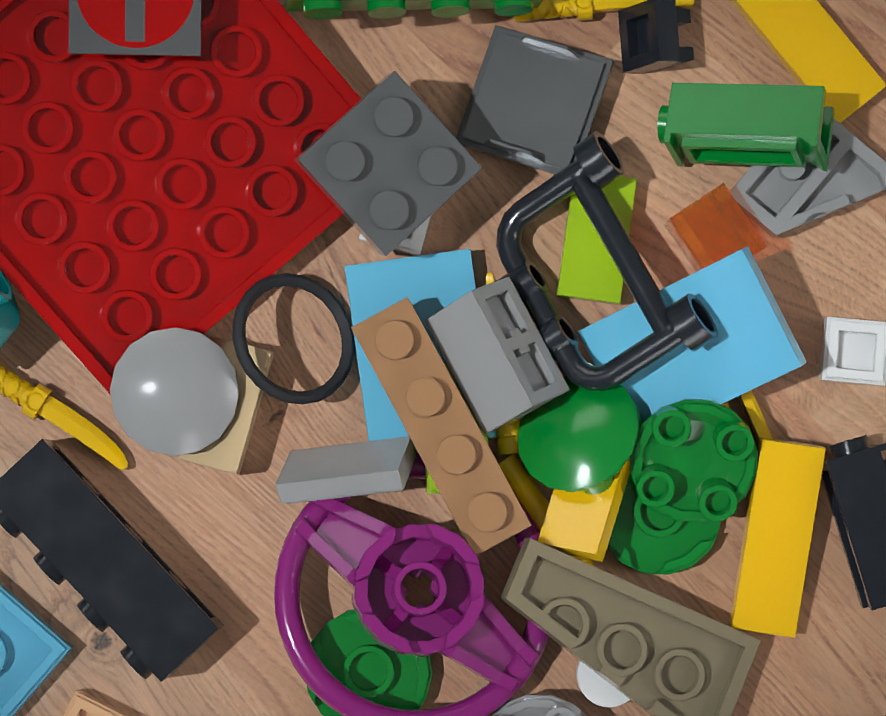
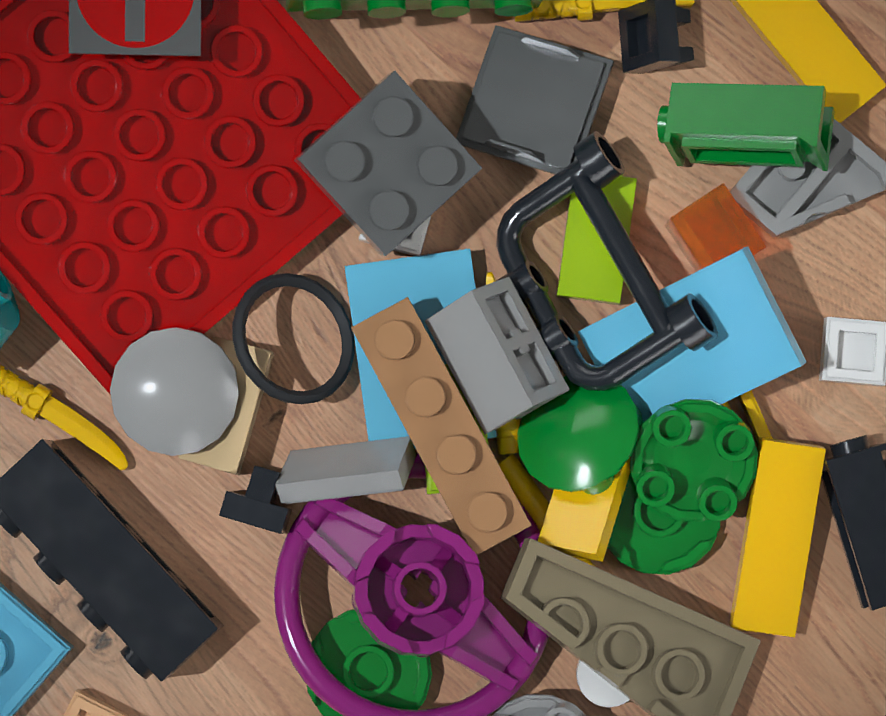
(258, 504): none -> black tile

